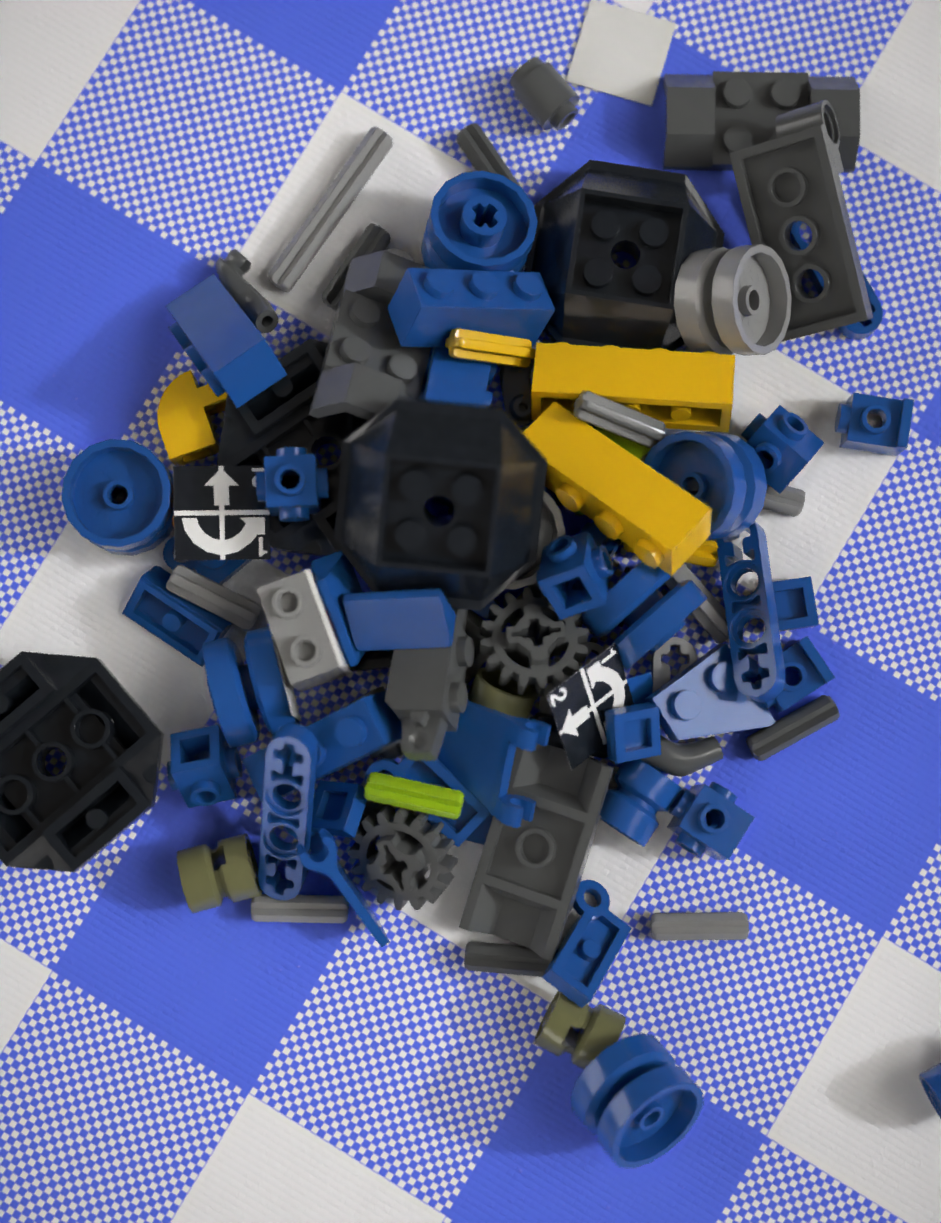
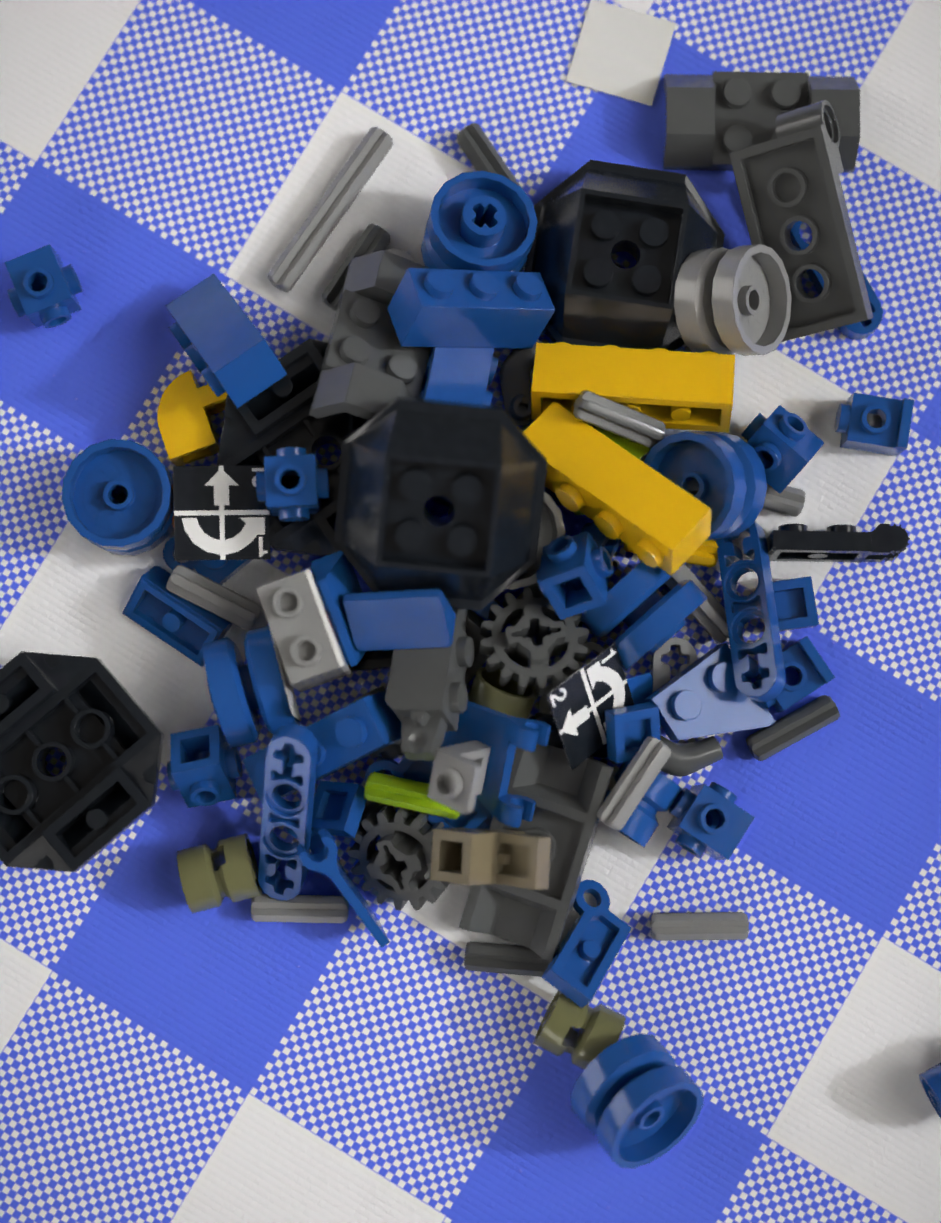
(43, 287): none -> blue brick
(247, 297): dark grey arm -> none
(459, 775): none -> light grey bracket
(490, 348): yellow axle -> none
(490, 857): none -> dark tan brick
(545, 94): dark grey brick -> none
(634, 783): none -> light grey axle
(836, 544): none -> black hinge

